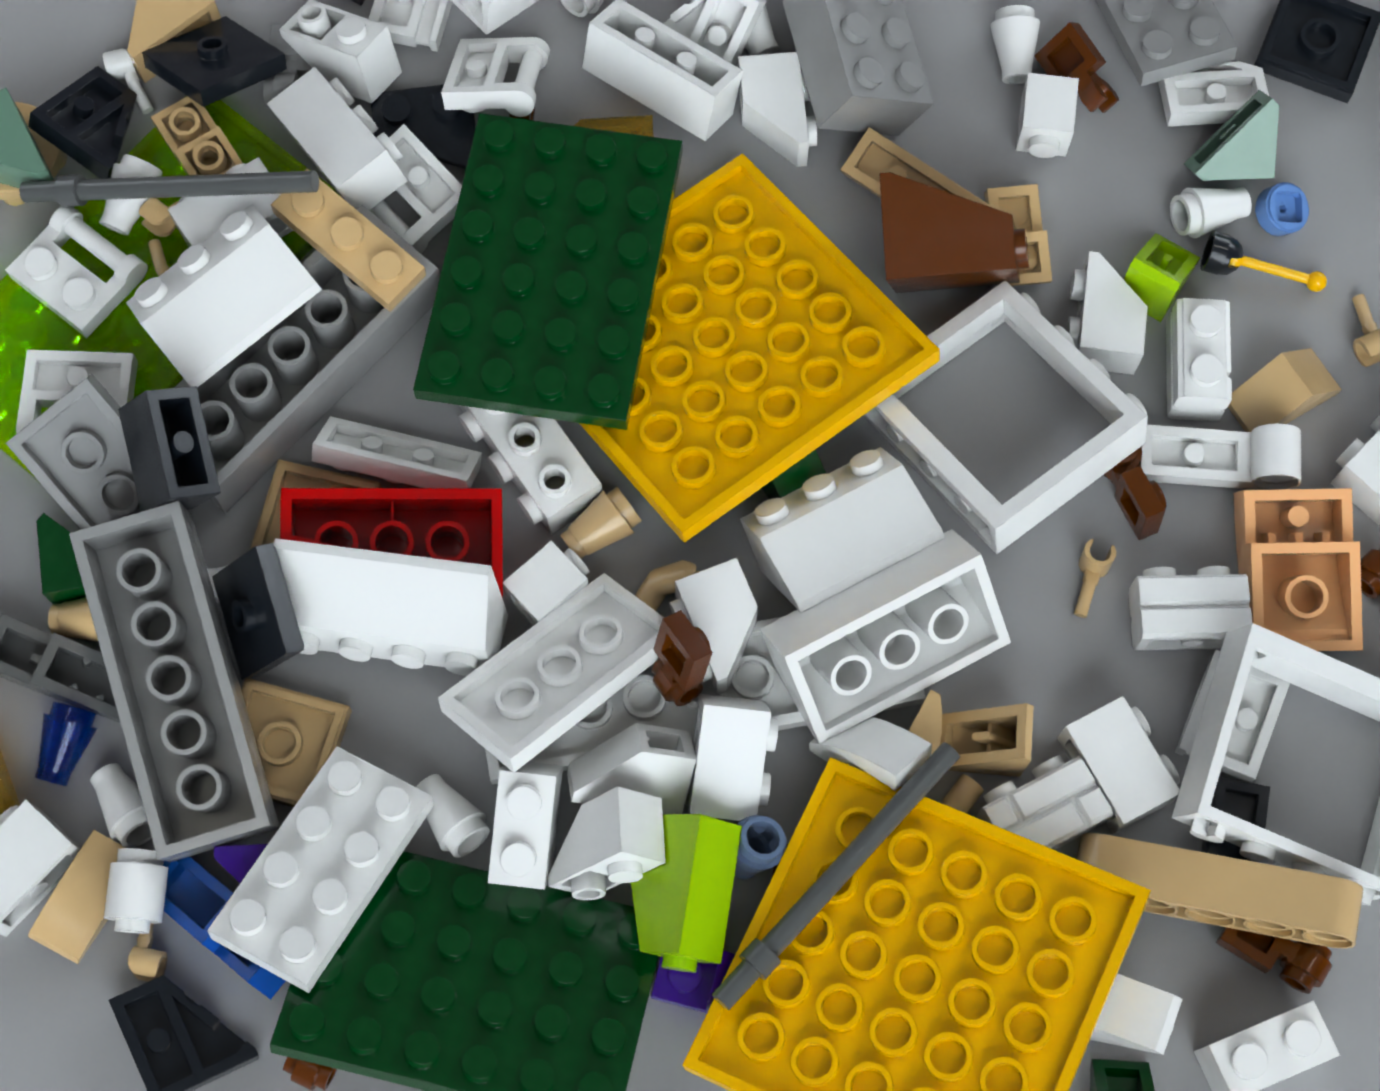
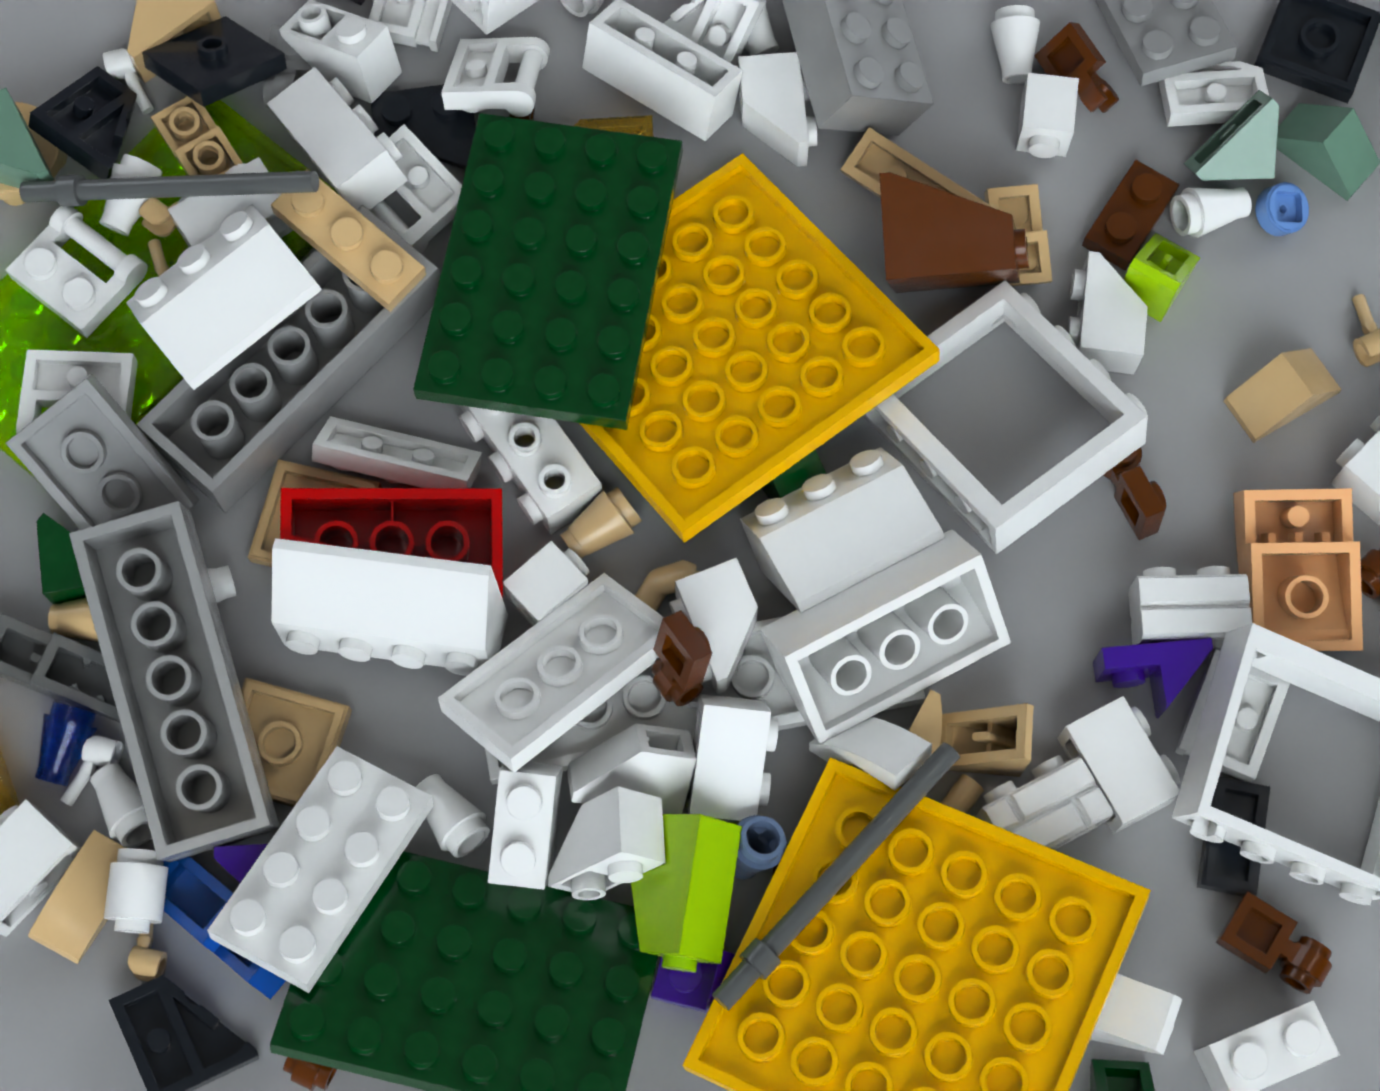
(95, 752): none -> white hand
(169, 448): black brick -> none
(258, 611): black plate -> none
(1093, 571): tan hand -> none
(1130, 214): none -> reddish brown plate
(1164, 663): none -> dark purple slope
(1198, 359): white brick -> none
(1223, 458): white plate -> none
(1225, 254): hinge -> none
(1233, 890): tan beam -> none
(1328, 146): none -> sand green slope

